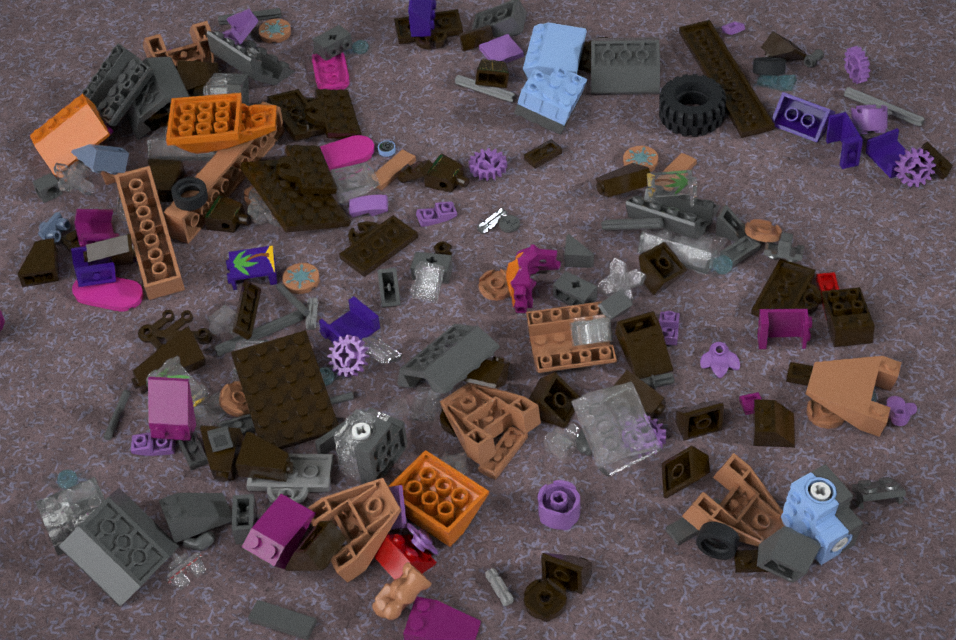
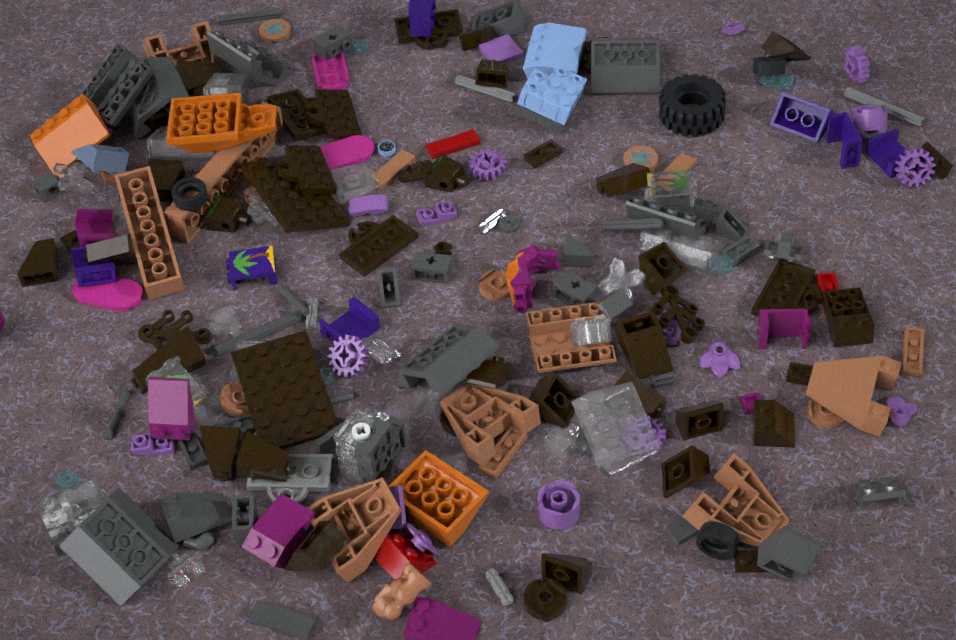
(54, 227): sand blue hips -> none
(220, 438): dark grey tile -> none
(242, 25): medium lavender panel -> none
(246, 310): dark brown tile -> none
(301, 278): nougat tile -> none
(427, 282): clear brick -> none
(453, 144): none -> red tile
(671, 294): none -> dark brown plant
(718, 63): dark brown plate -> none
(763, 230): nougat tile -> none
(811, 60): dark grey pin -> none
(821, 511): light blue piece -> none
(913, 352): none -> nougat tile

